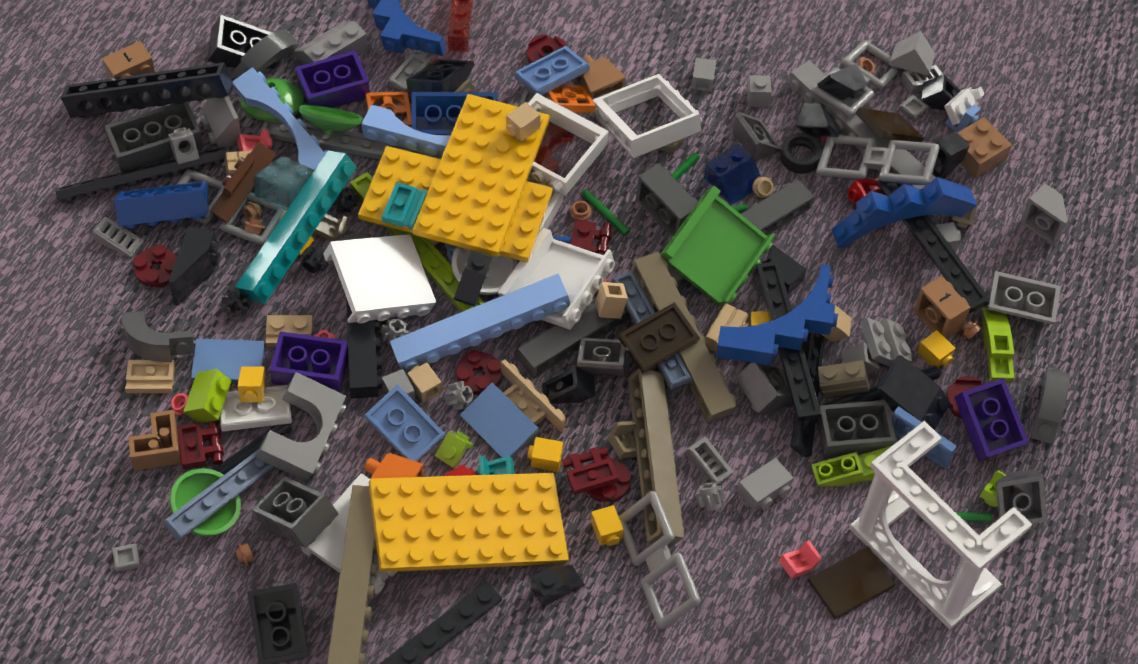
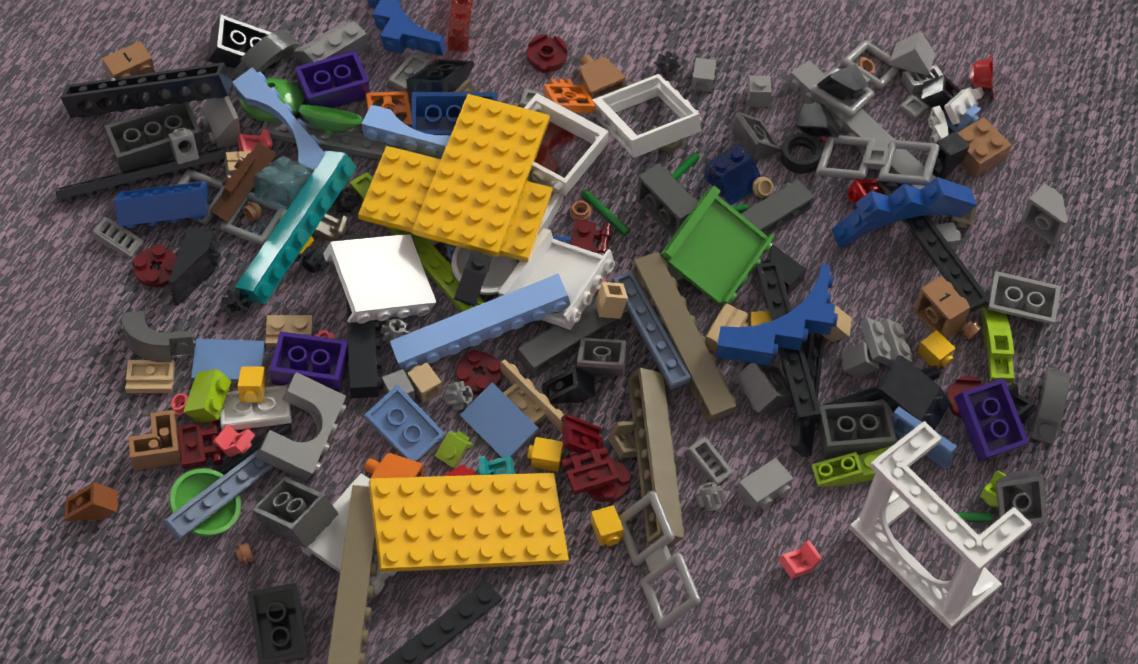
(91, 503): none -> dark orange slope
(126, 557): light grey tile -> none
(232, 442): none -> coral bracket
(254, 225): nougat plate -> none
(404, 205): teal plate -> none
(523, 121): tan brick -> none
(552, 71): medium blue tile -> none
(555, 583): black slope -> none
(580, 435): none -> dark red plate
(658, 337): dark brown tile -> none
(667, 59): none -> black gear
(843, 379): dark tan brick -> none
(851, 582): dark brown tile -> none
(889, 125): dark brown tile -> none
(938, 123): none -> white slope
(982, 74): none -> red piece
(1023, 405): none -> black bracket

